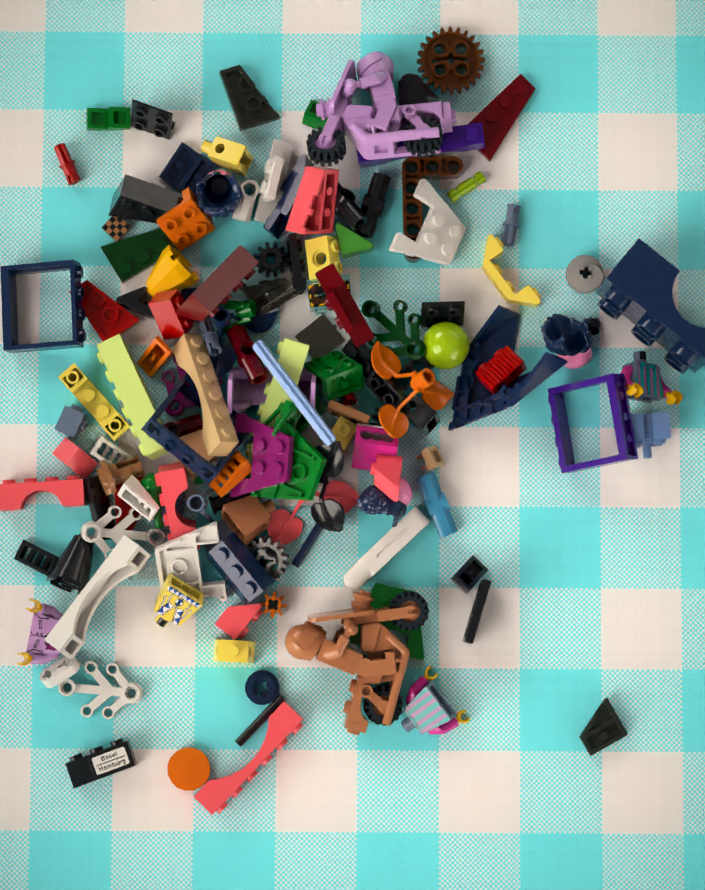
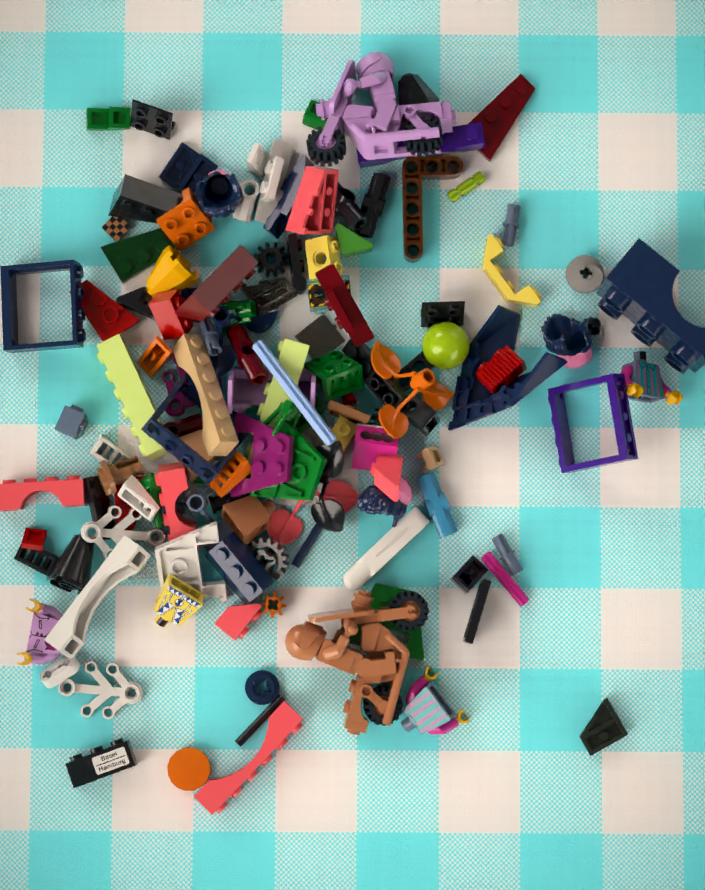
(34, 539): none -> red tile
(67, 164): red axle -> none
(75, 458): coral slope -> none
(94, 401): light yellow slope -> none
(228, 155): light yellow torso -> none
(234, 651): light yellow torso -> none
(245, 100): pearl dark grey wing -> none
(257, 160): none -> white slope
(397, 331): dark green plant -> none
(439, 233): white wing -> none
(451, 79): reddish brown gear -> none
(505, 579): none -> dark pink axle
(507, 554): none -> sand blue axle
(651, 431): medium blue brick -> none

